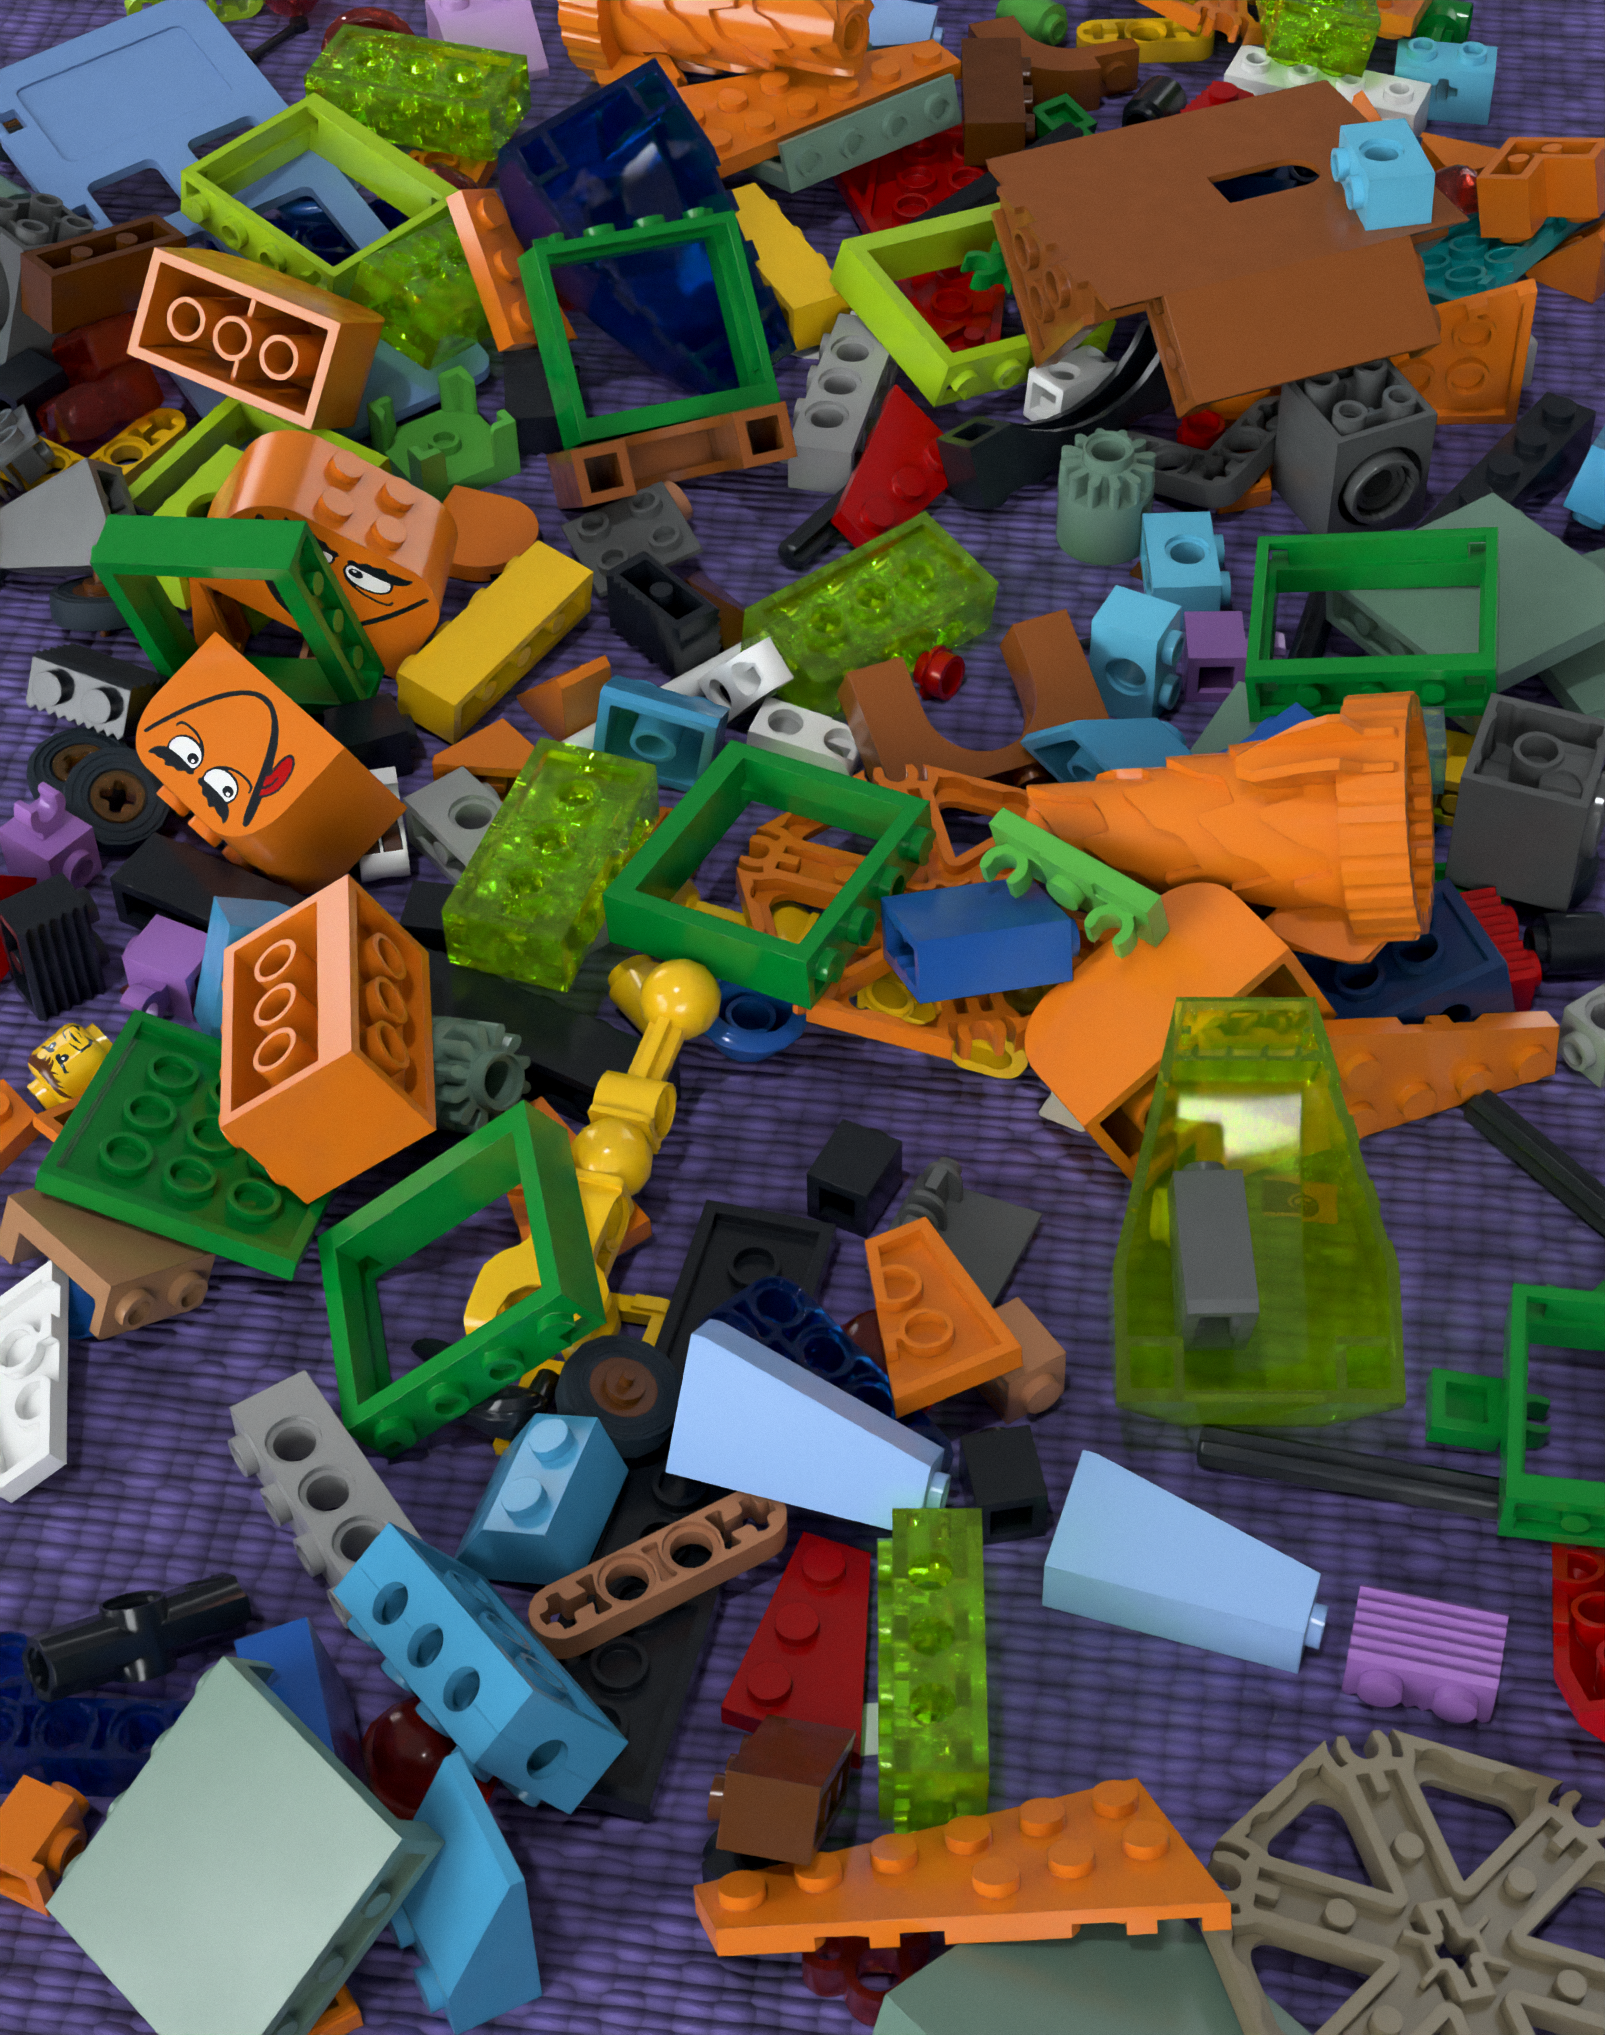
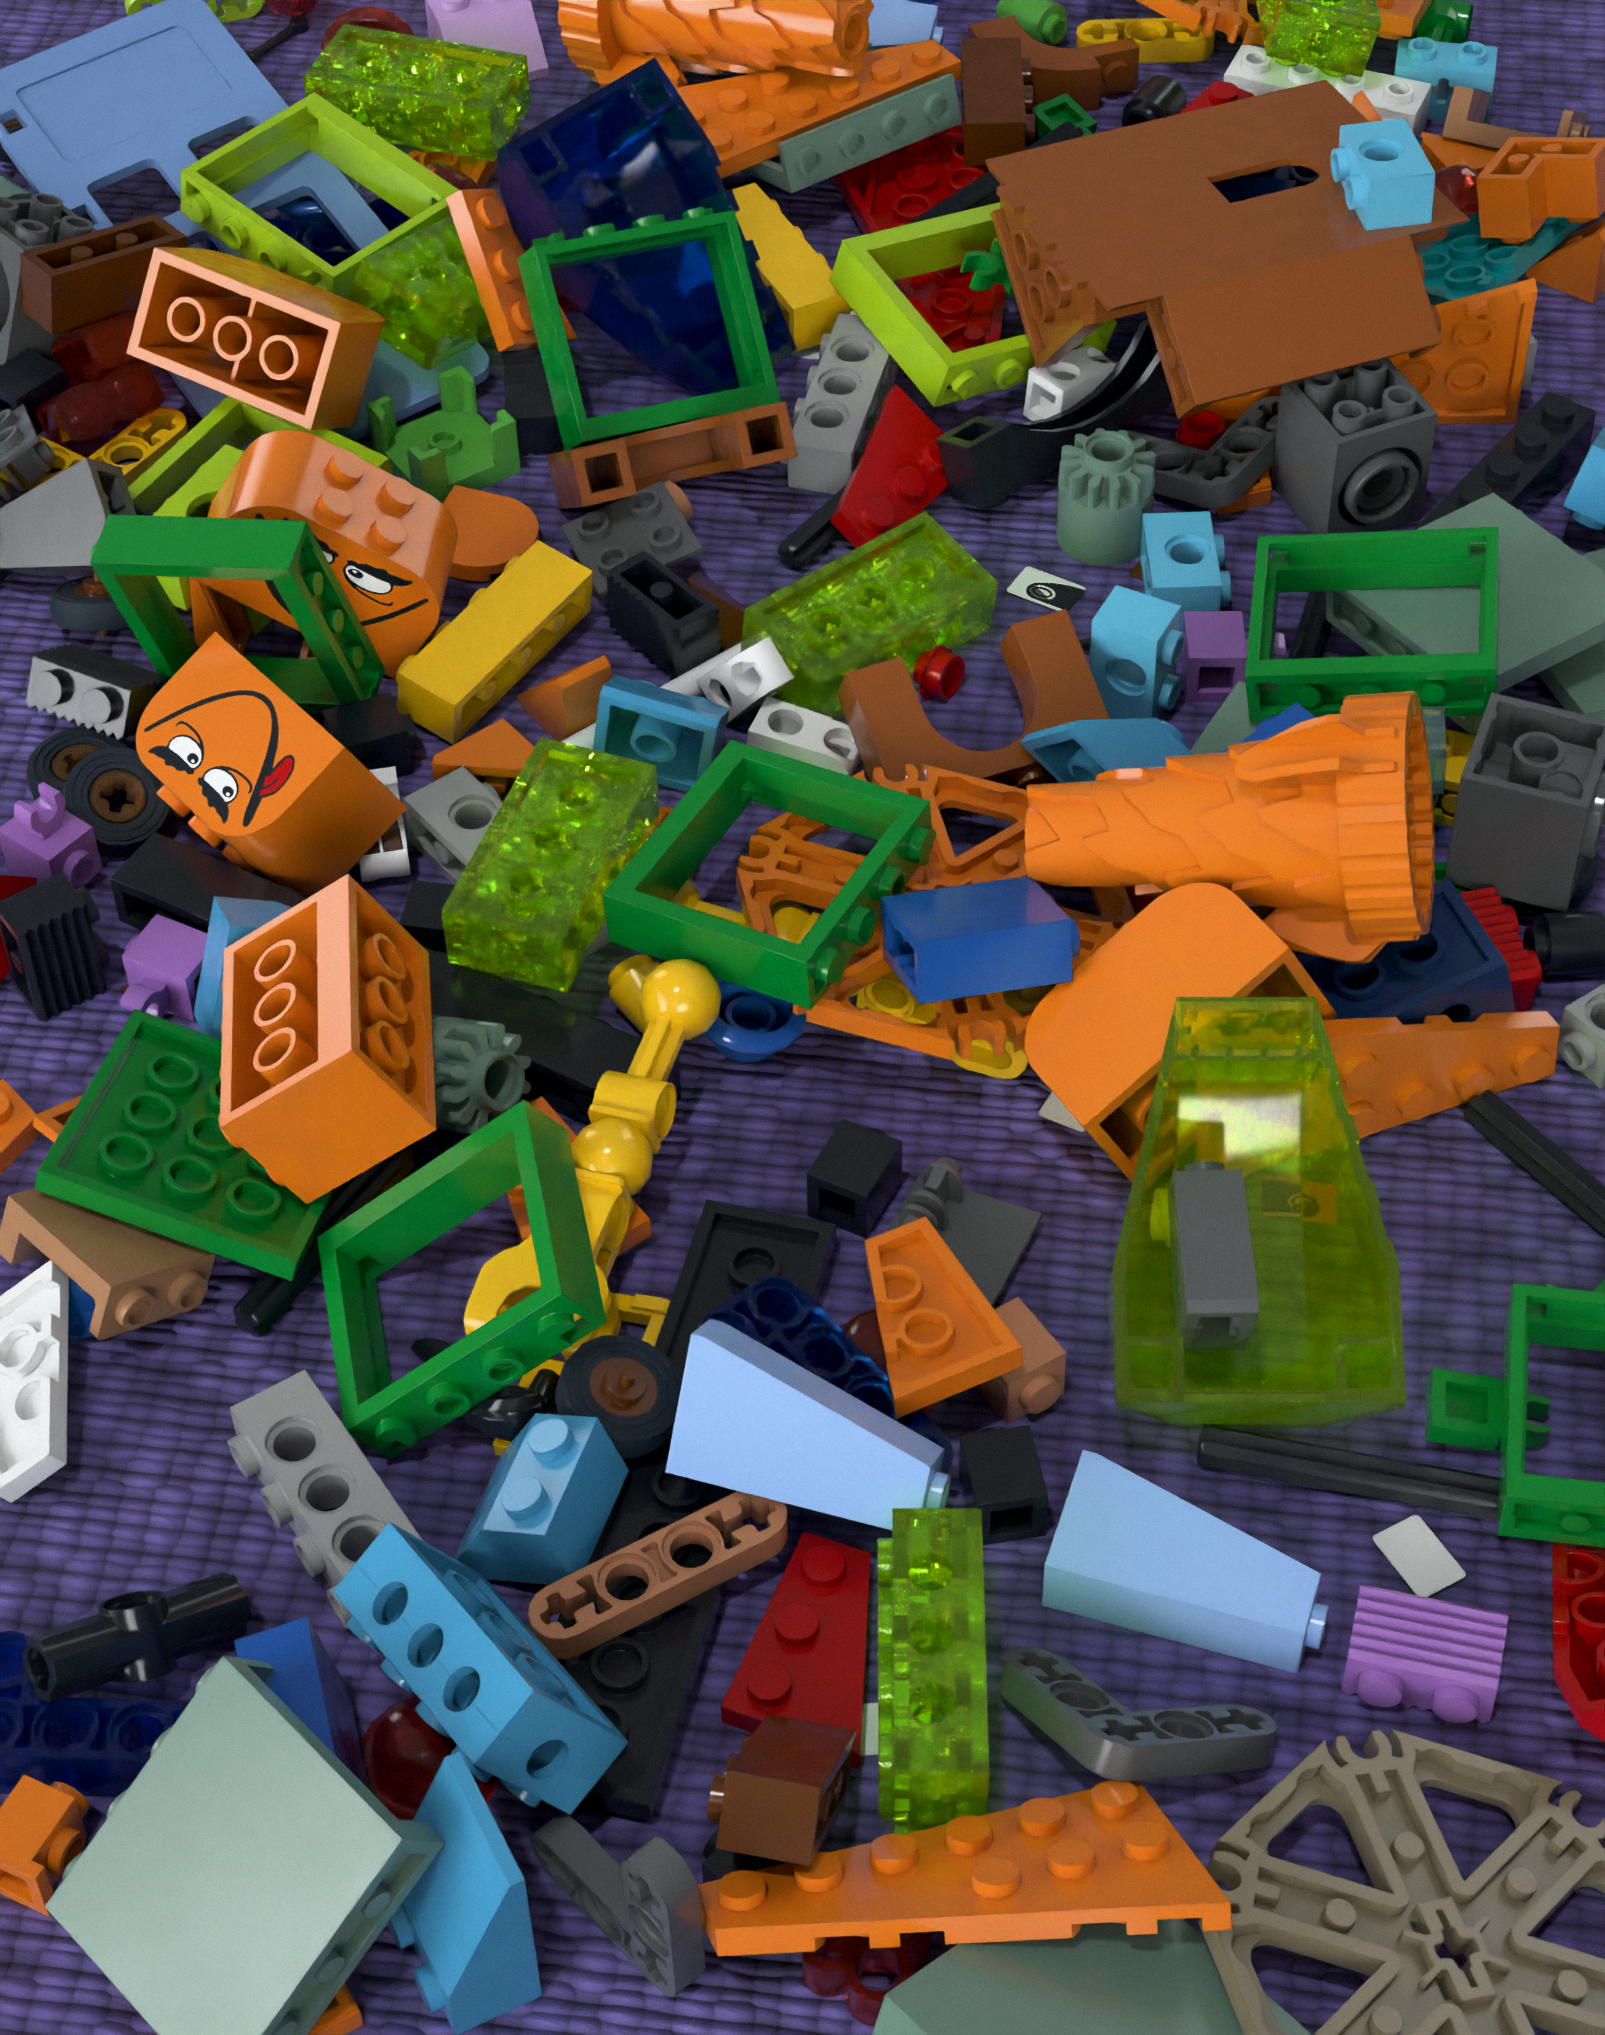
(66, 1063): yellow head -> none
(273, 1294): none -> black axle
(642, 1906): none -> dark grey beam
(1046, 589): none -> sticker
(1075, 882): bright green plate -> none
(1128, 1743): none -> dark grey beam
(1419, 1556): none -> white sticker
(1468, 112): none -> medium nougat panel

